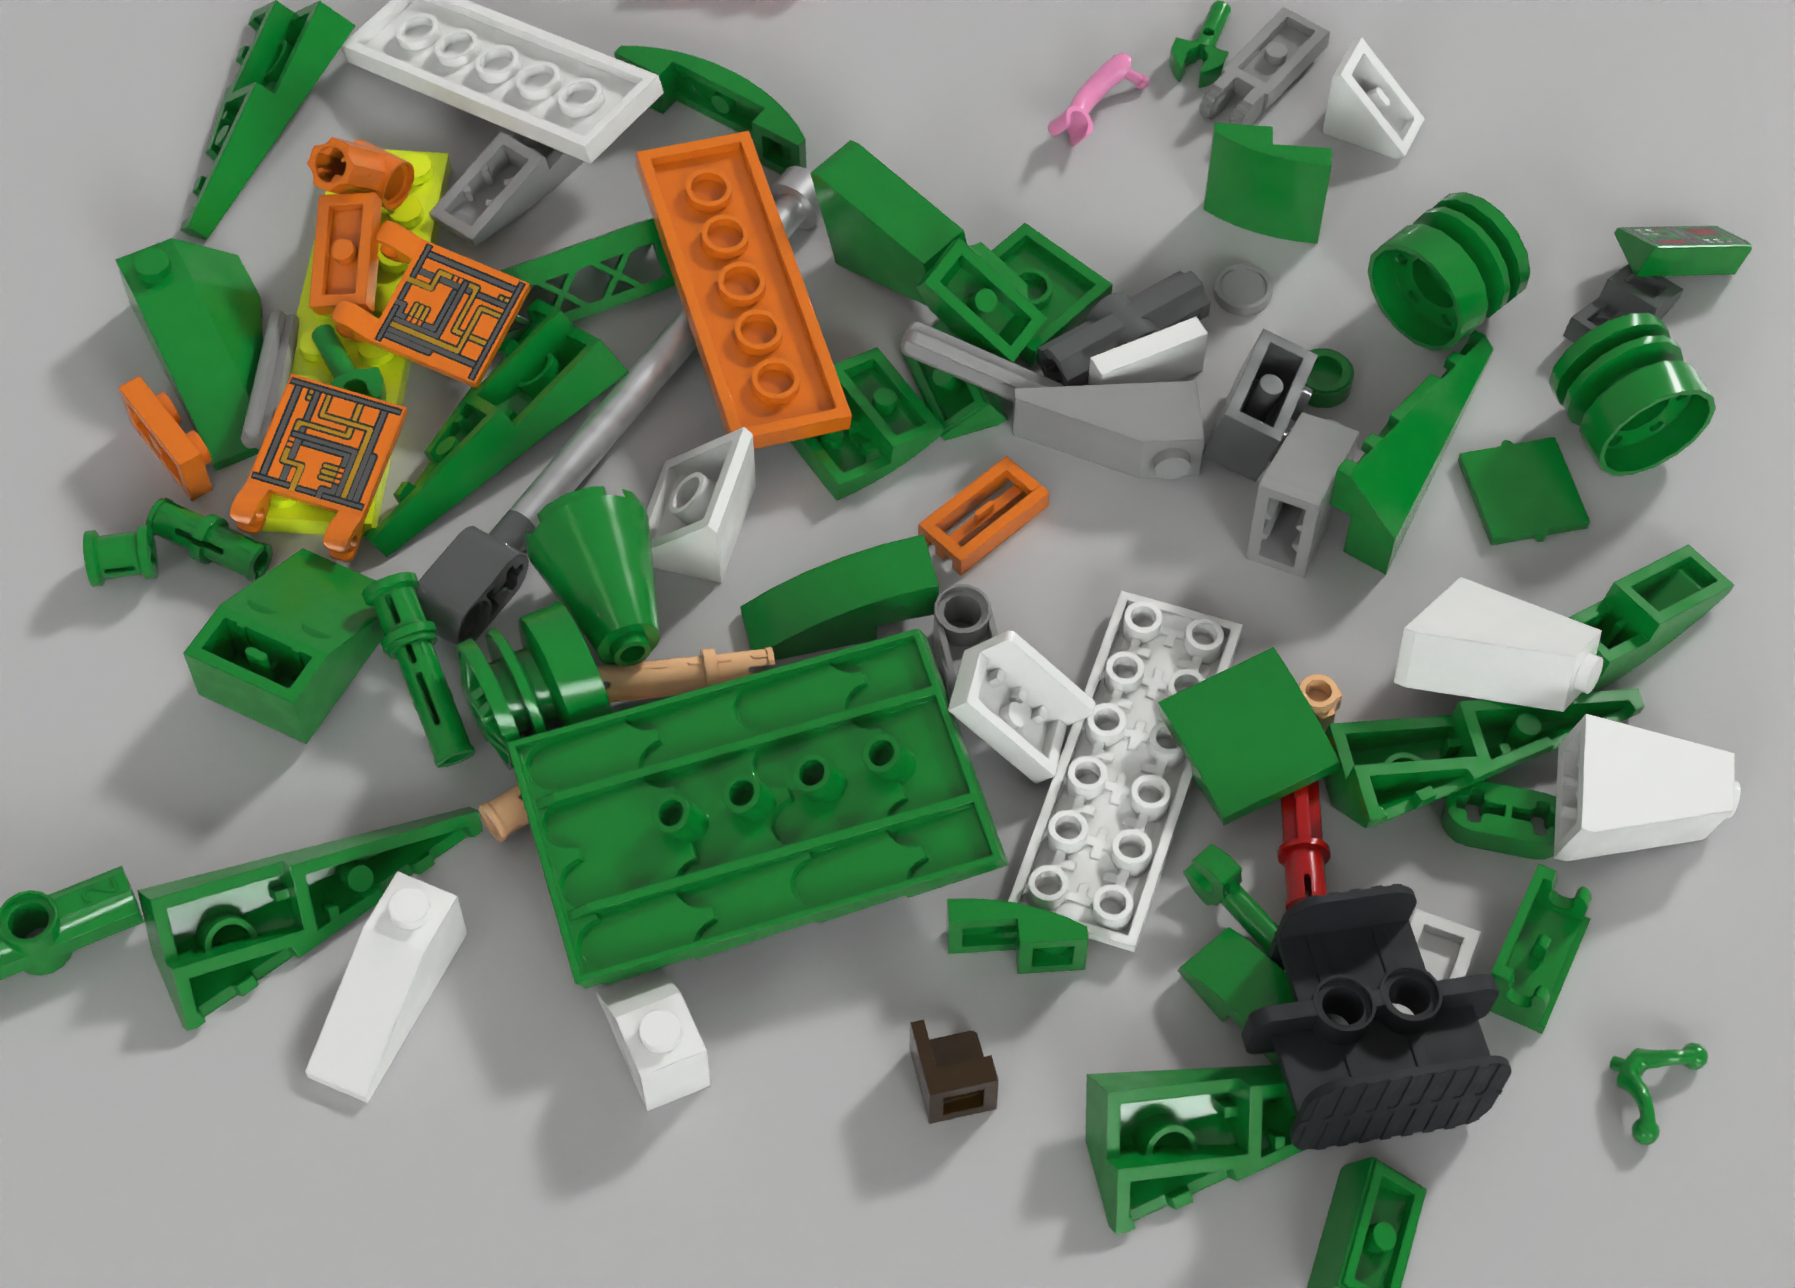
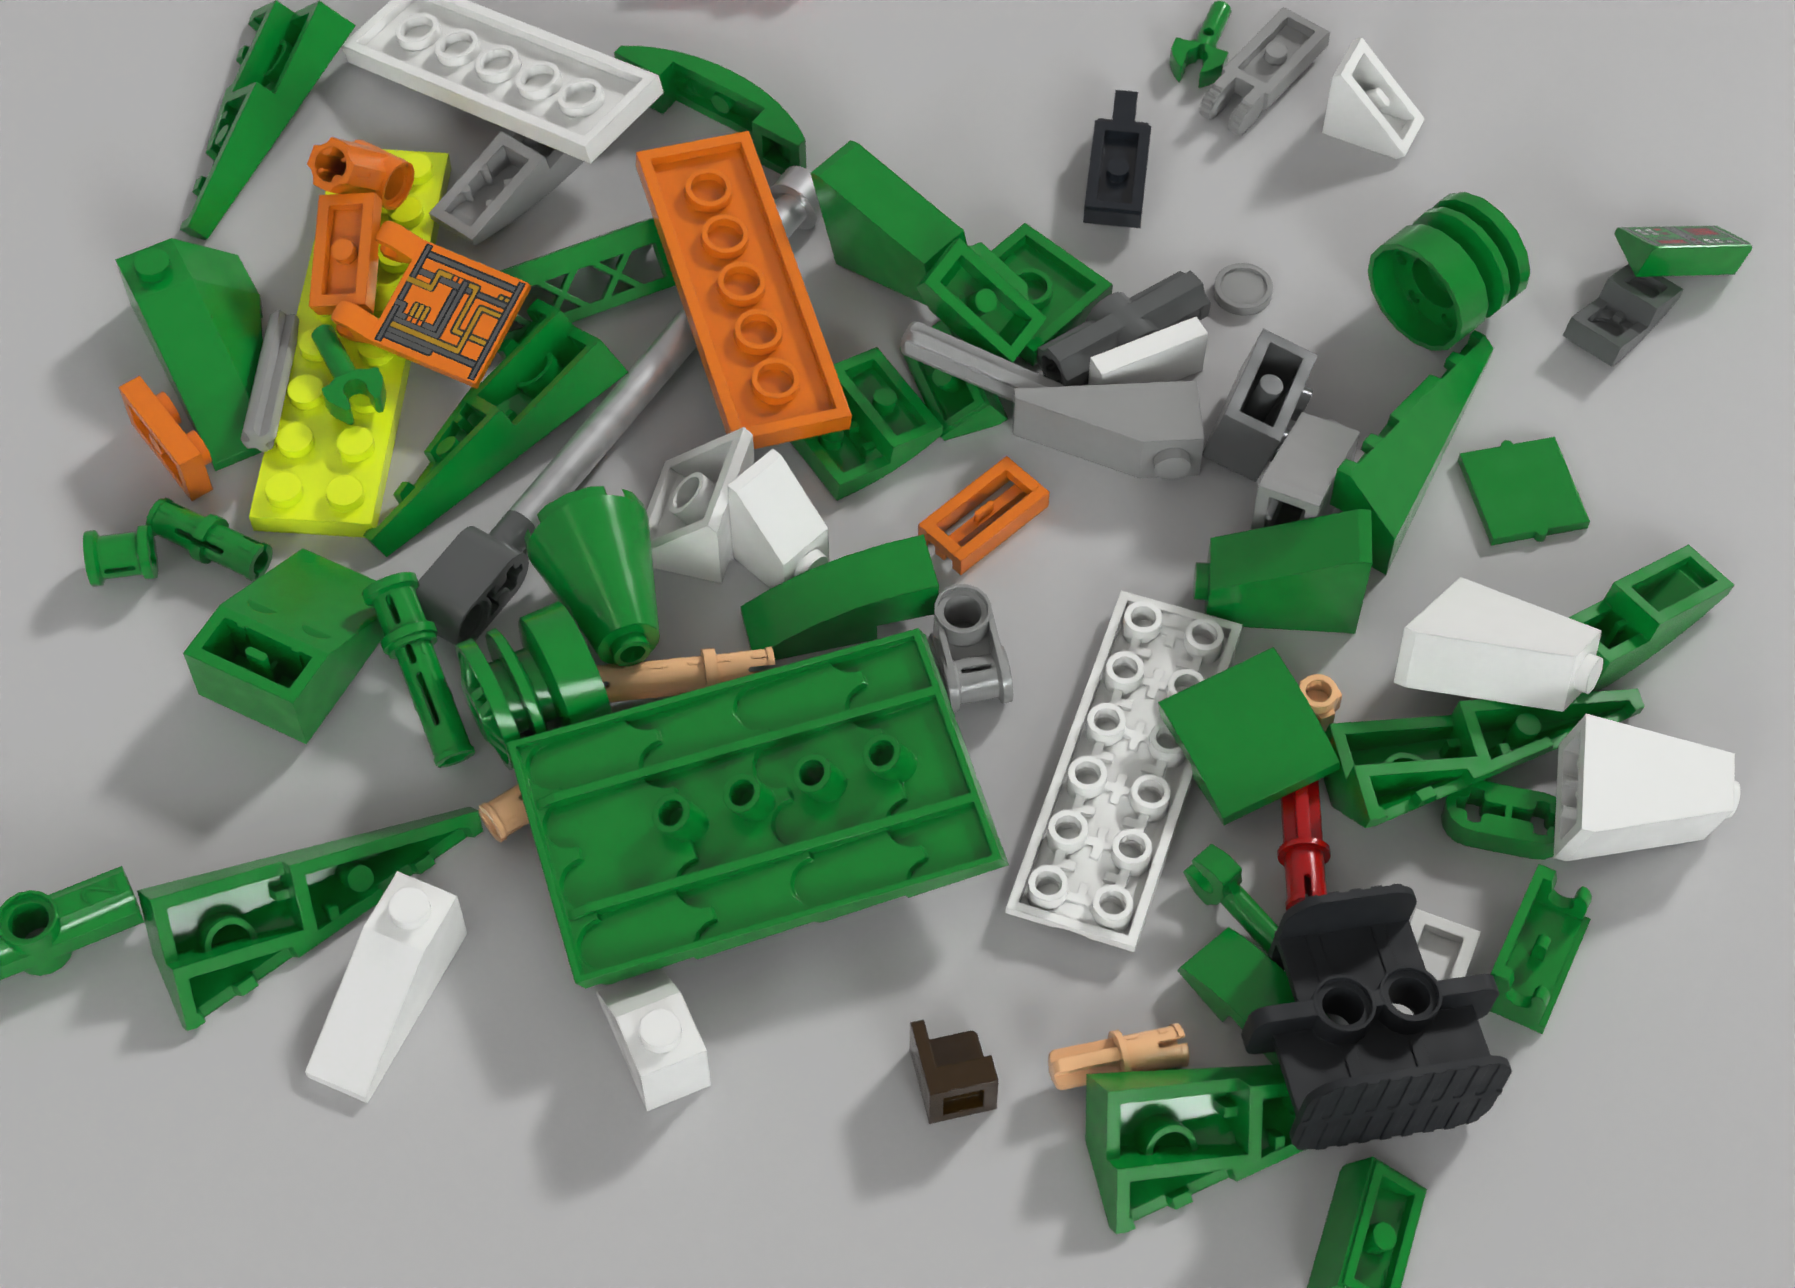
(323, 452): flag -> none
(775, 523): none -> white slope
(1018, 703): white bracket -> none
(1038, 936): green slope -> none
(1076, 117): bright pink piece -> none
(1118, 166): none -> black hinge
(1118, 1053): none -> light nougat axle
(1266, 184): green slope -> none
(1290, 574): none -> green slope
(1330, 379): green tile -> none
(1631, 394): green wheel -> none
(1631, 1070): green piece -> none

